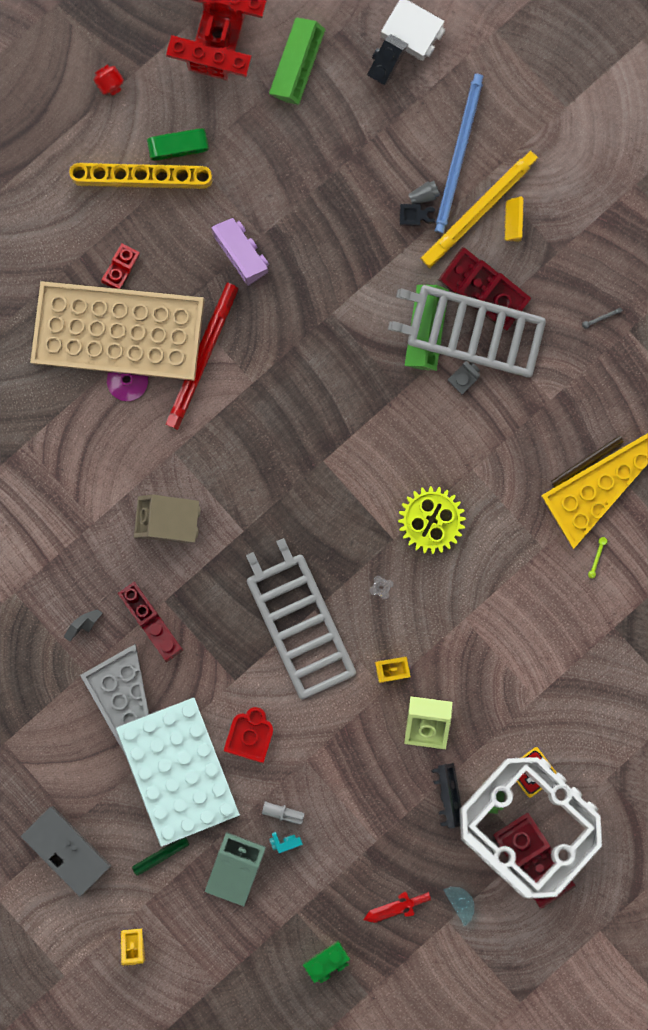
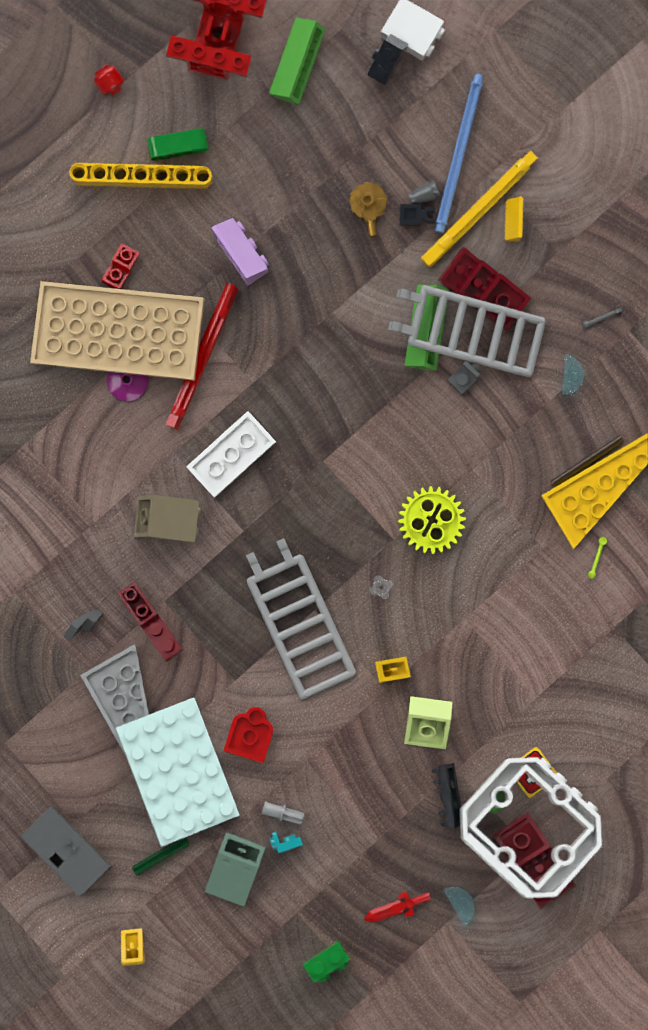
(231, 454): none -> white plate
(369, 203): none -> pearl gold piece
(572, 375): none -> clear light blue plate

